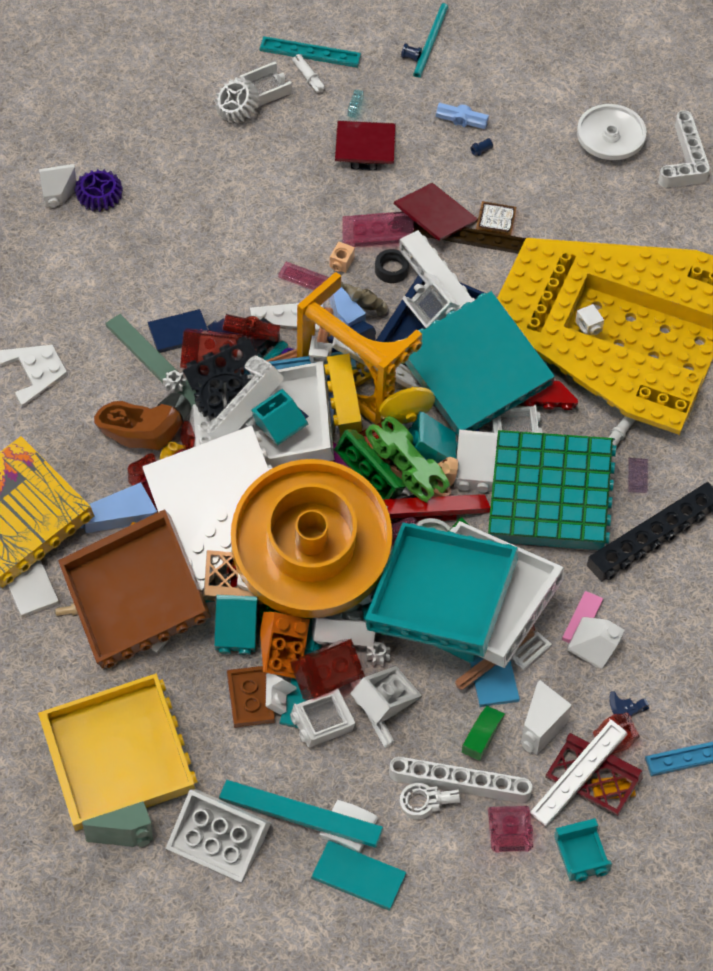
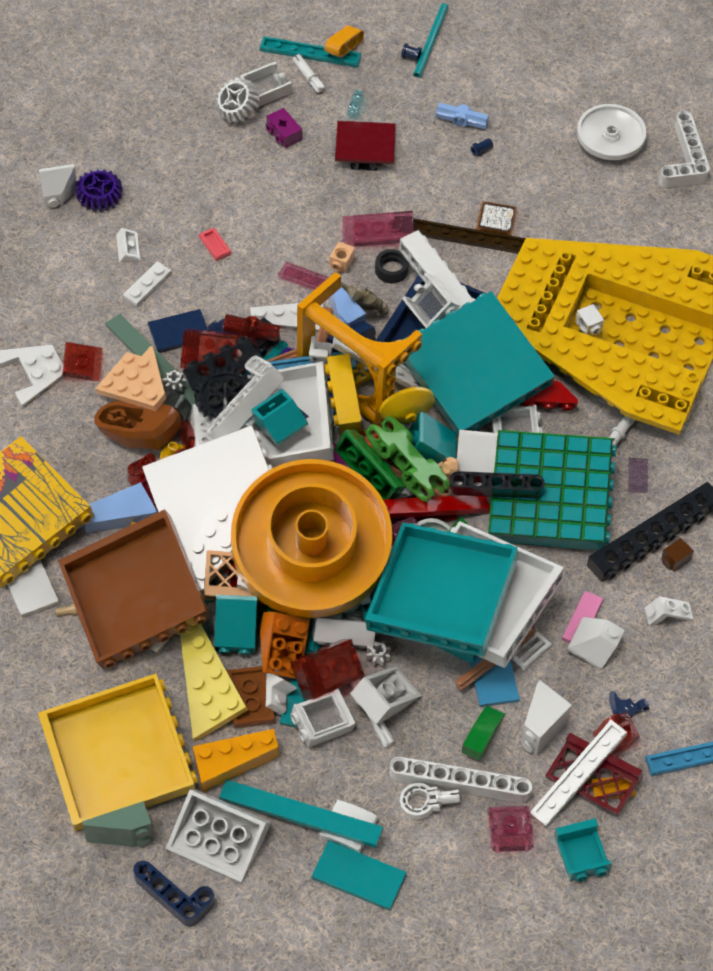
(82, 361): none -> clear red tile
(127, 245): none -> white slope
(135, 381): none -> light nougat wing
(146, 284): none -> white plate
(170, 891): none -> dark blue beam
(210, 689): none -> light yellow wing
(215, 244): none -> coral tile
(233, 757): none -> light orange wedge
(283, 128): none -> magenta brick
(344, 41): none -> light orange beam
(435, 211): dark red piece -> none
(505, 479): none -> black beam
(664, 607): none -> white bracket
(677, 555): none -> reddish brown brick

